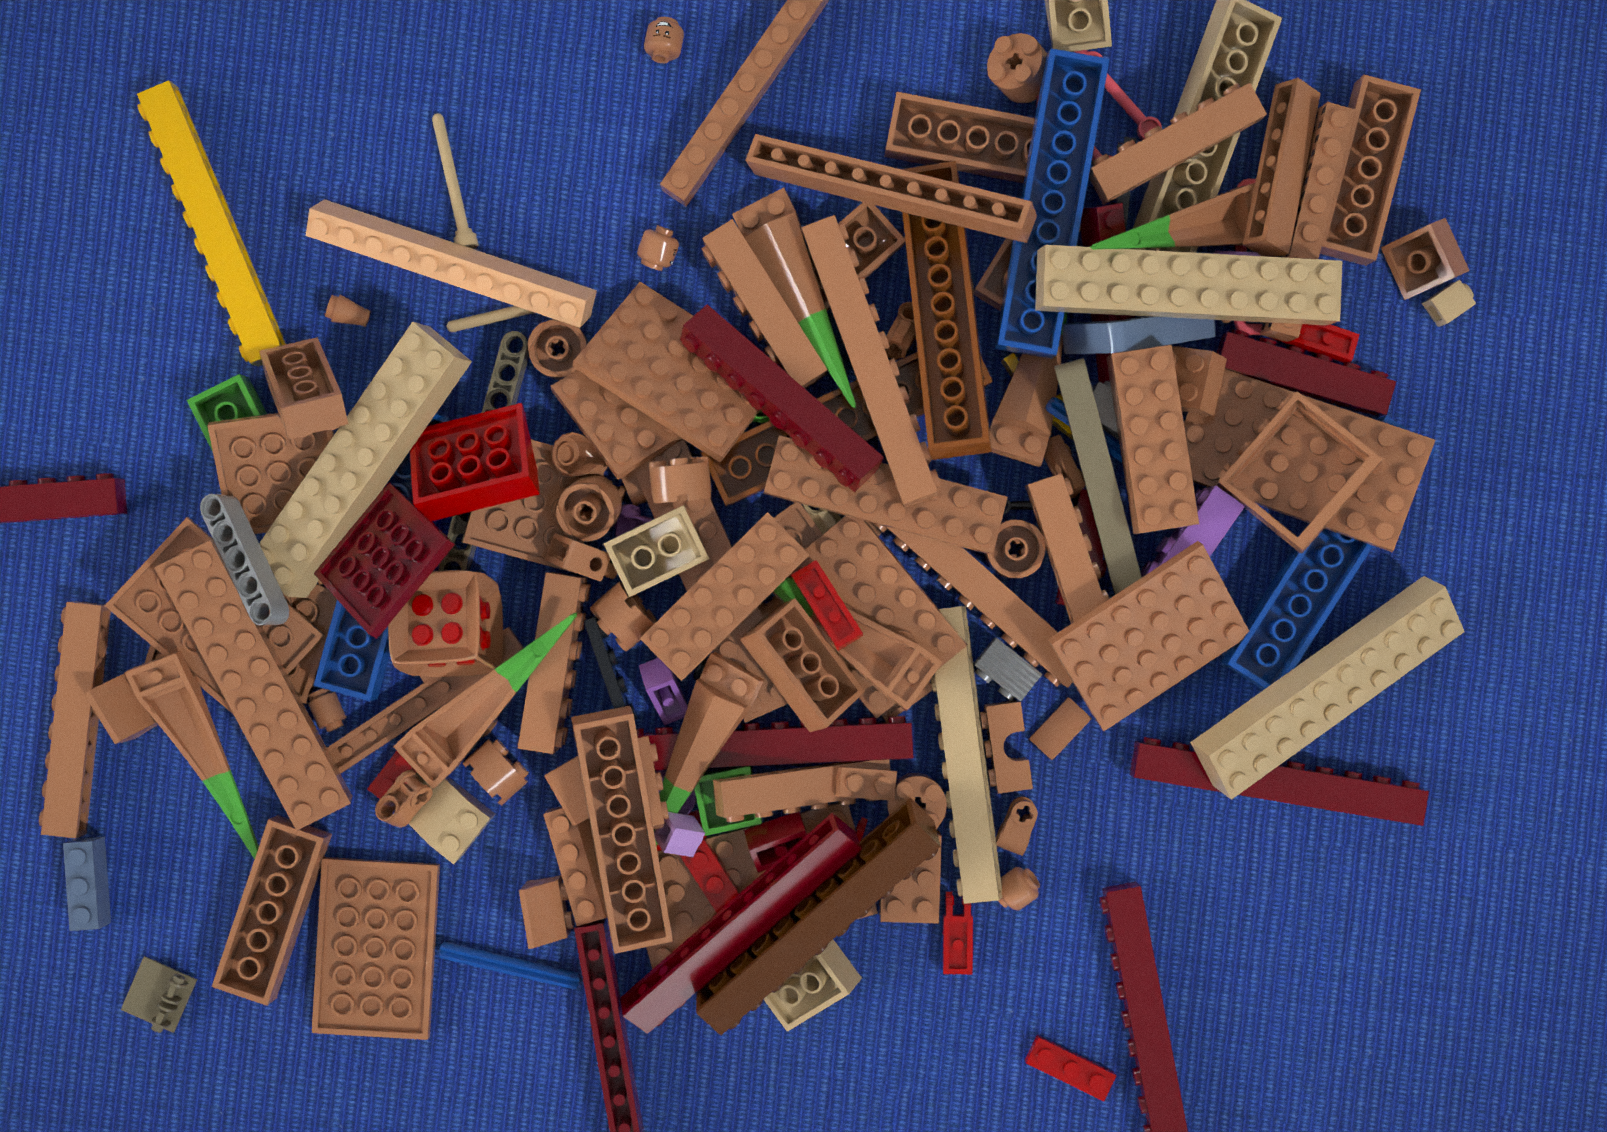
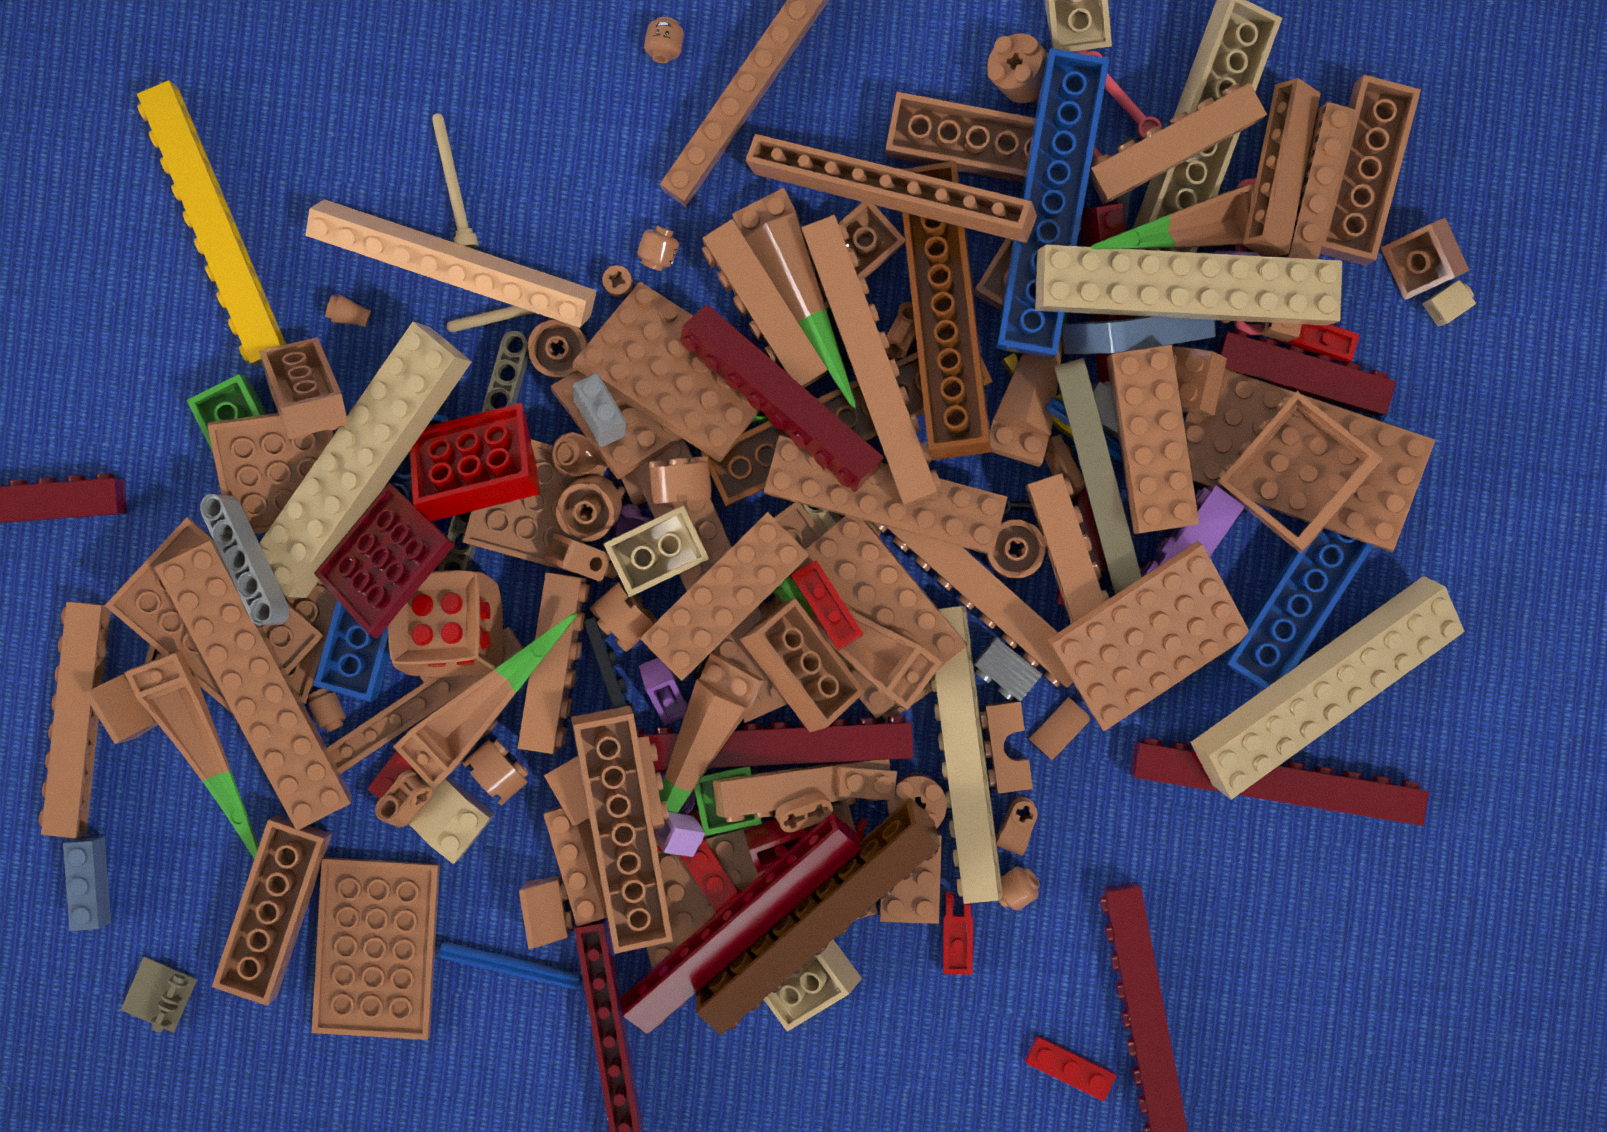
(599, 410): none -> light grey brick
(623, 283): none -> nougat wheel
(803, 811): none -> nougat beam

